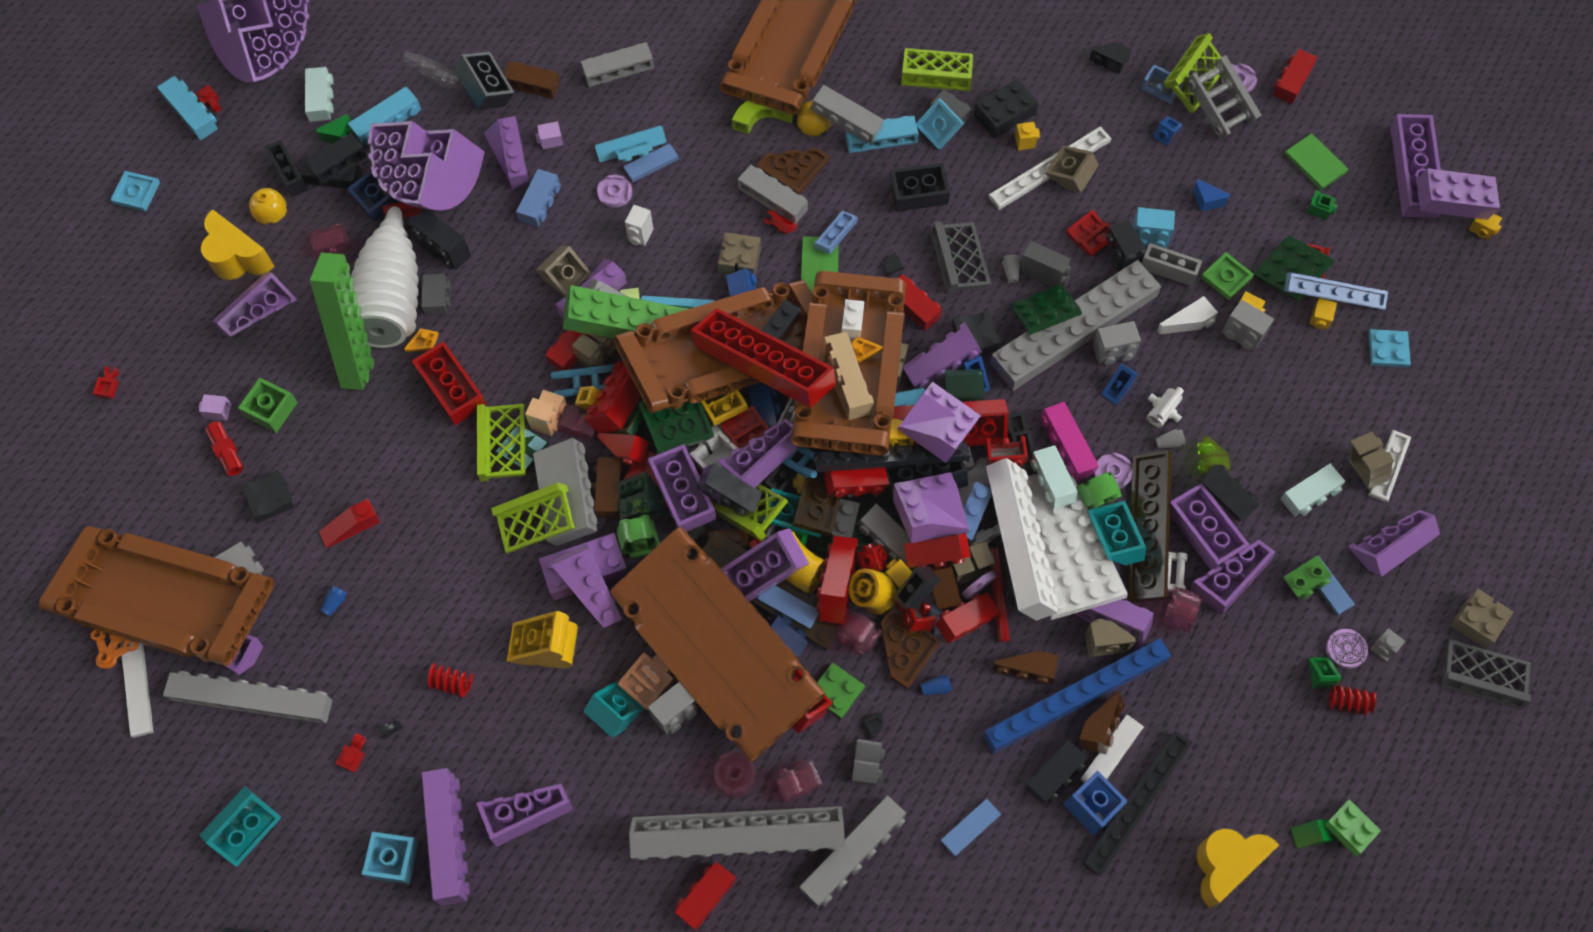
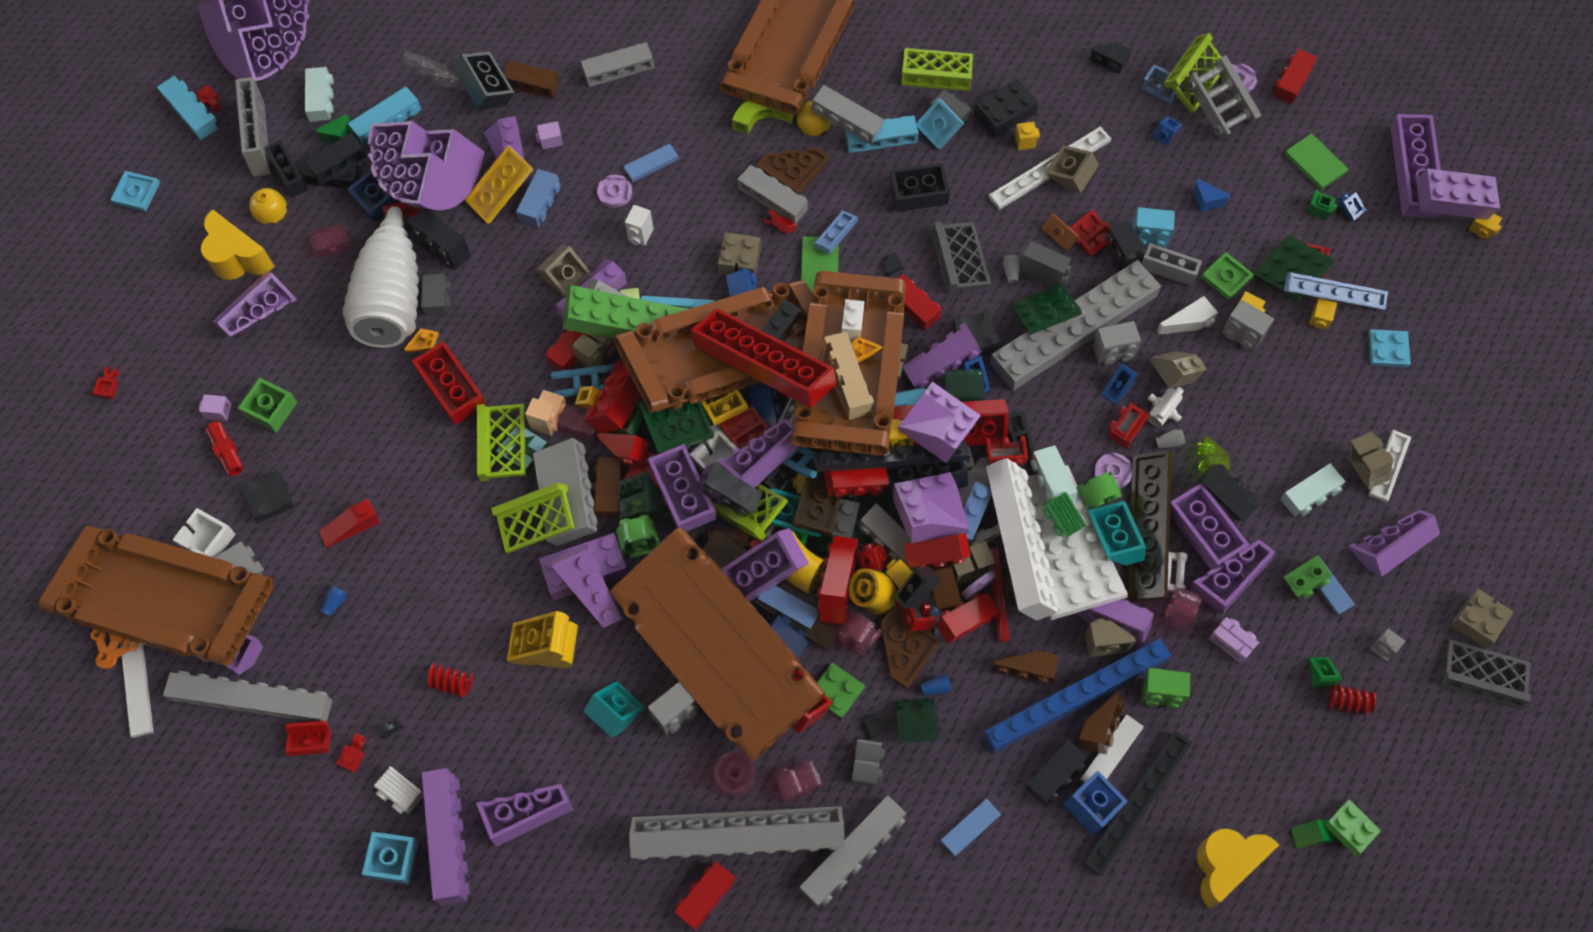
(209, 537): none -> white piece
(240, 826): teal slope -> none
(253, 126): none -> light grey brick
(307, 738): none -> red bracket
(342, 320): bright green brick -> none
(398, 790): none -> white brick
(498, 184): none -> yellow tile
(631, 145): medium azure bracket -> none
(647, 680): nougat piece -> none
(916, 720): none -> clear green slope
(1060, 232): none -> dark orange plate
(1063, 515): none -> green brick
(1069, 441): dark pink brick -> none
(1128, 425): none -> red window
(1165, 688): none -> bright green brick
(1178, 368): none -> dark tan slope
(1234, 639): none -> lavender brick
(1346, 648): lavender tile -> none
(1351, 205): none -> bracket

